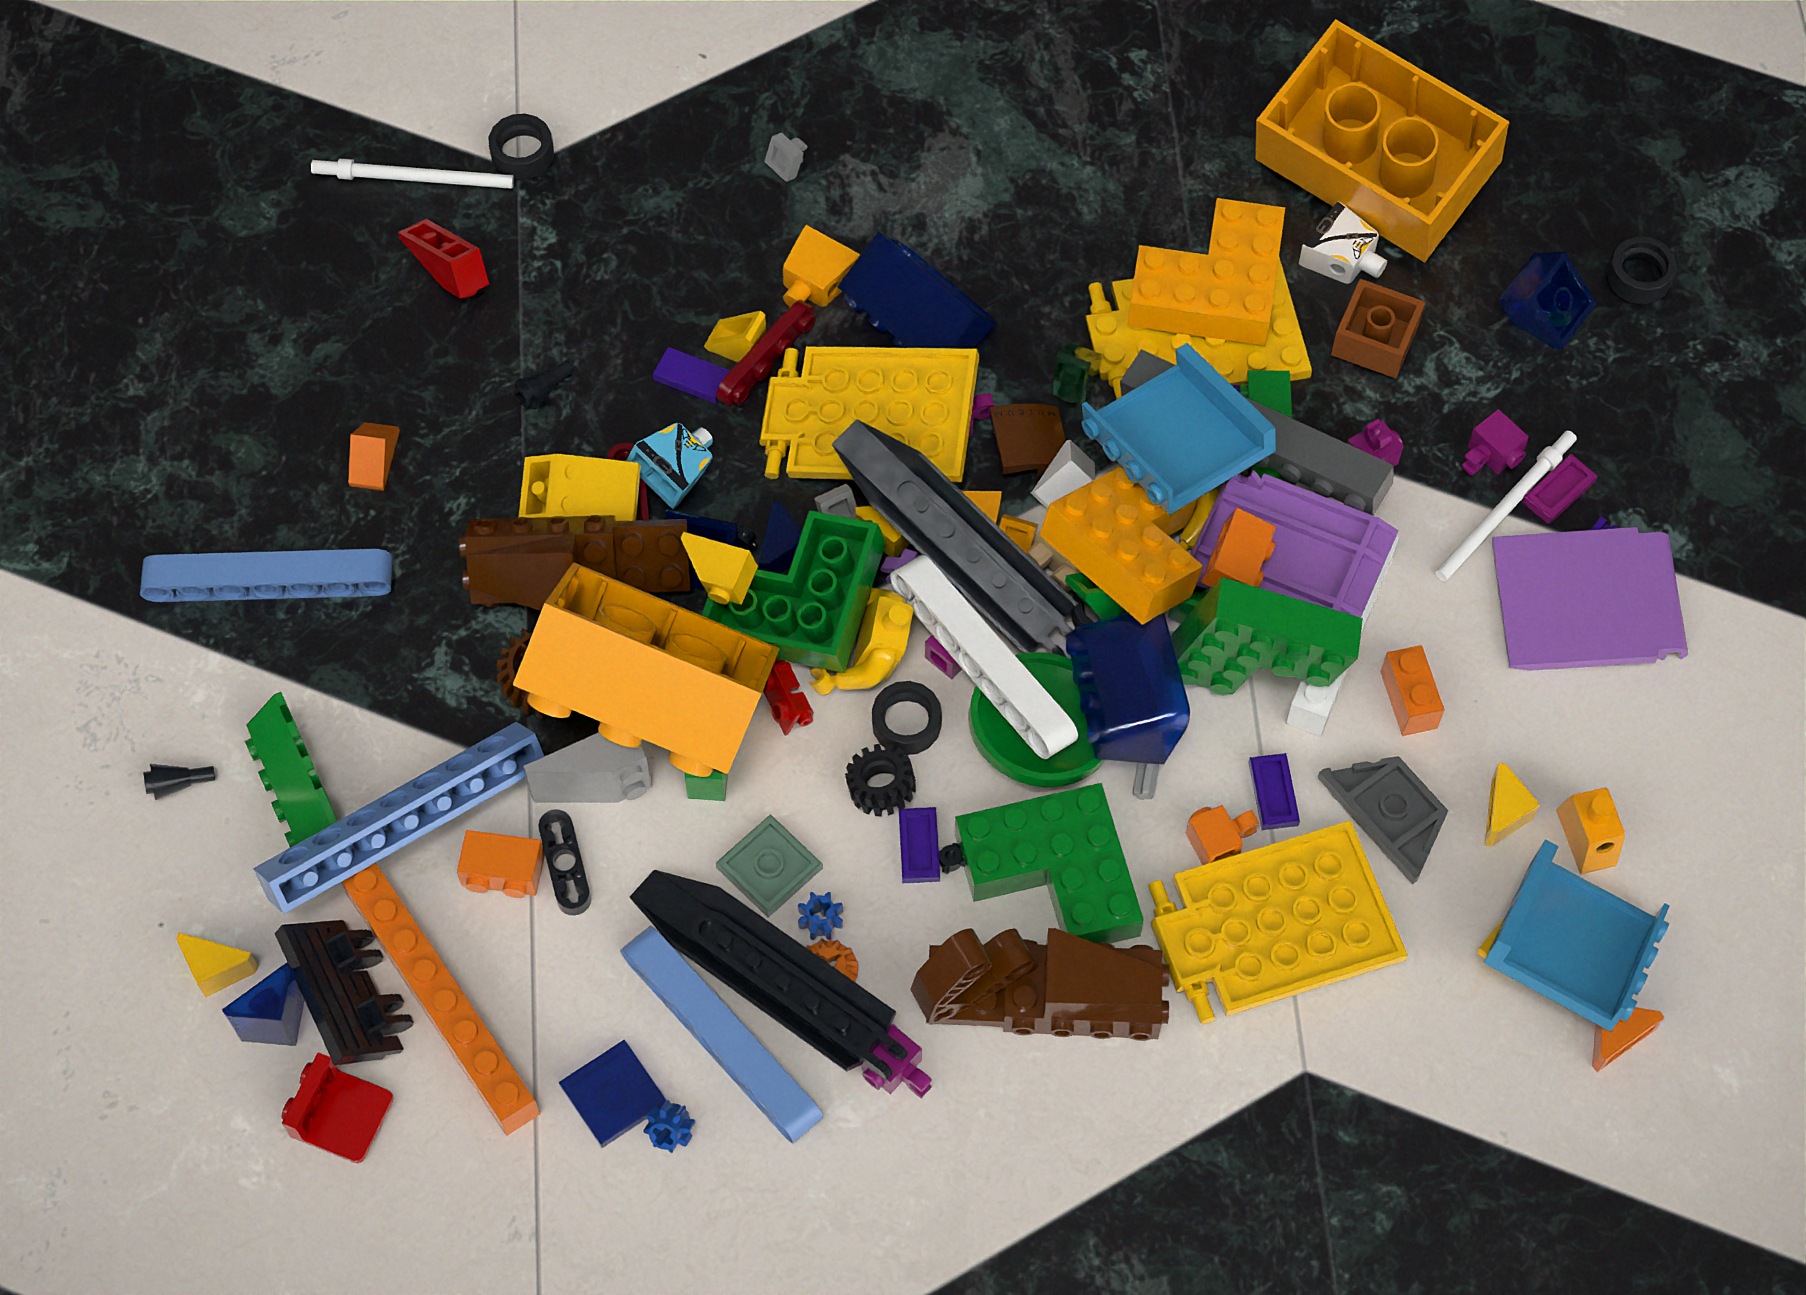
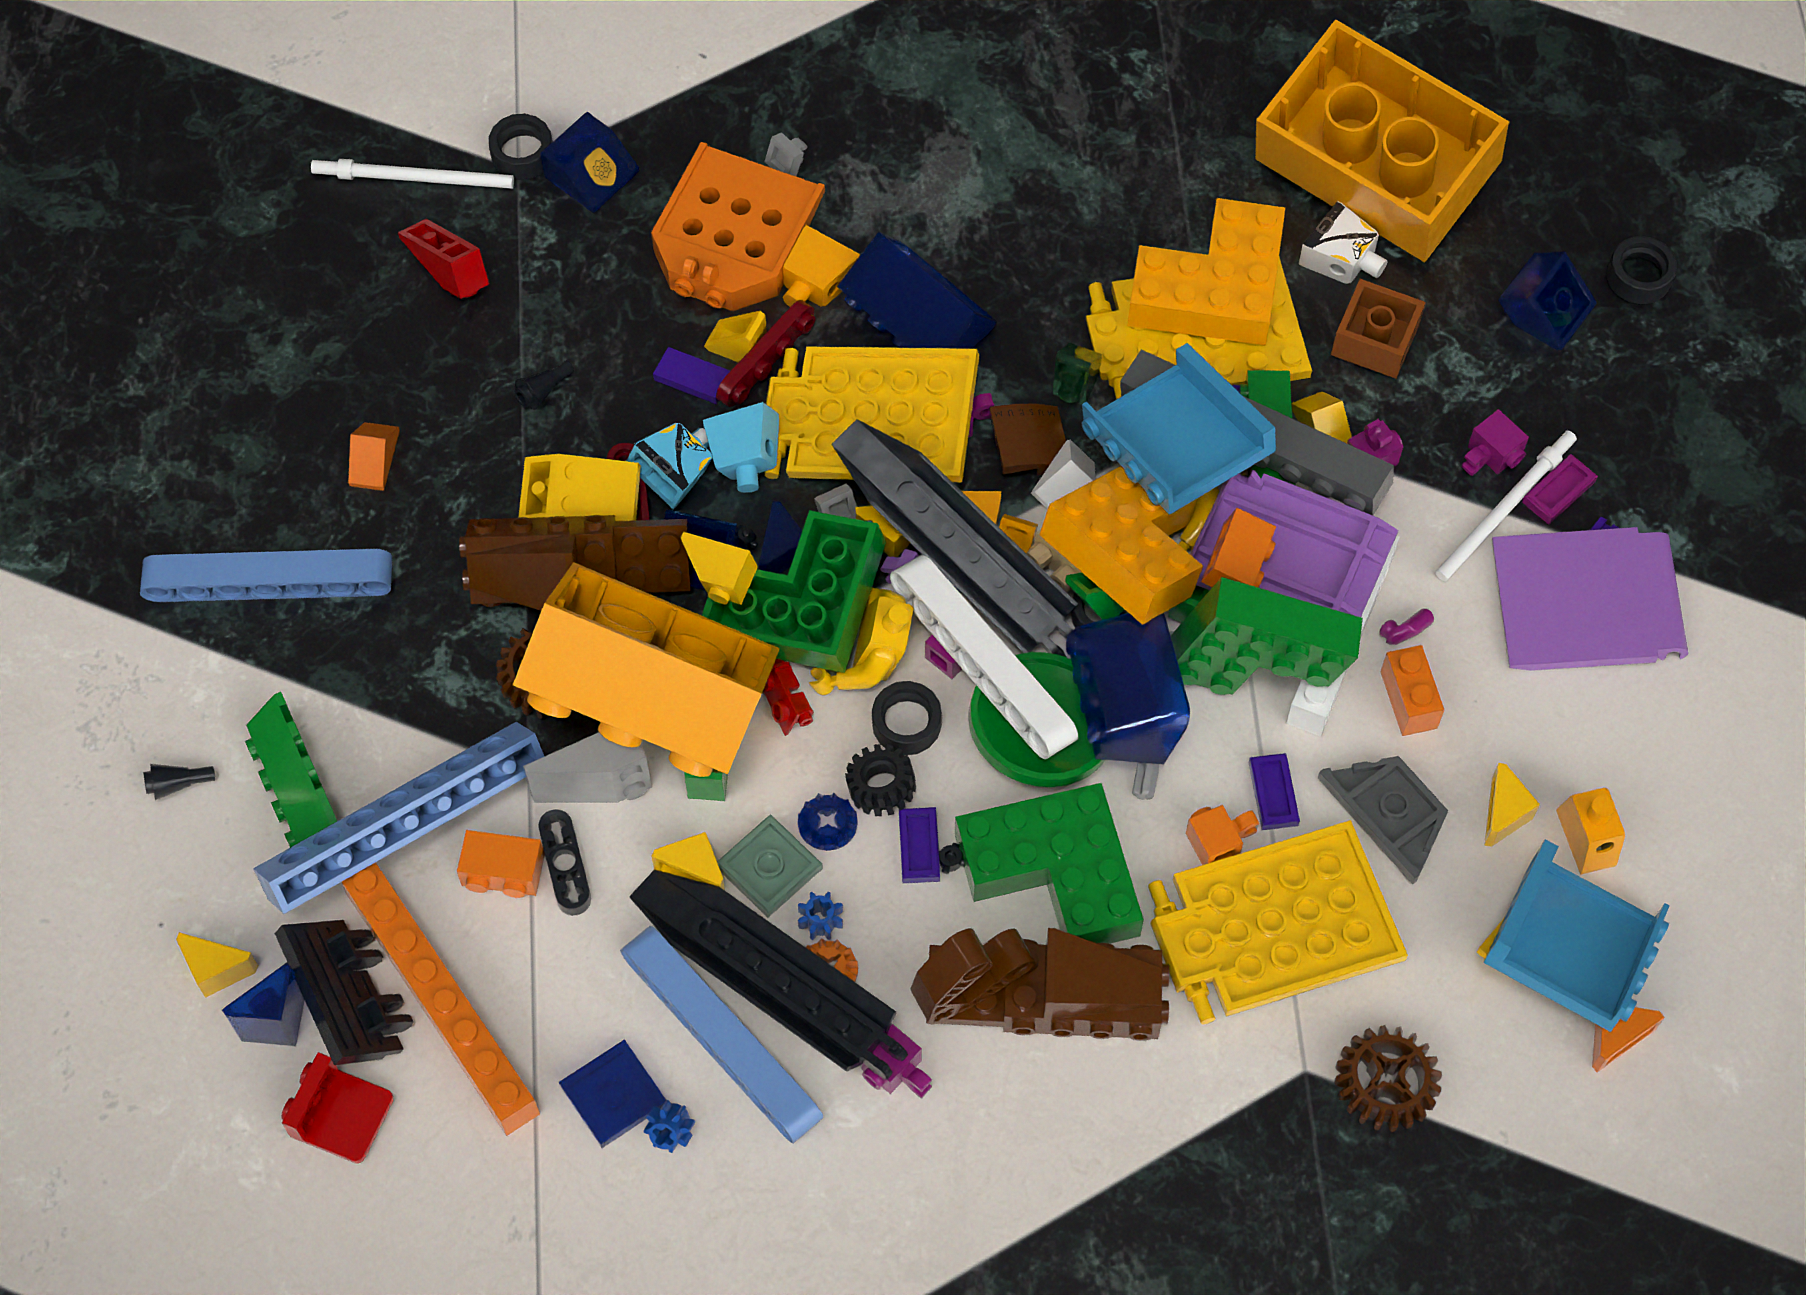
(588, 162): none -> clear blue slope
(689, 859): none -> yellow slope
(730, 274): none -> orange hinge
(744, 443): none -> medium azure torso
(827, 837): none -> clear blue gear
(1323, 414): none -> yellow slope
(1370, 1053): none -> reddish brown gear
(1411, 627): none -> magenta arm

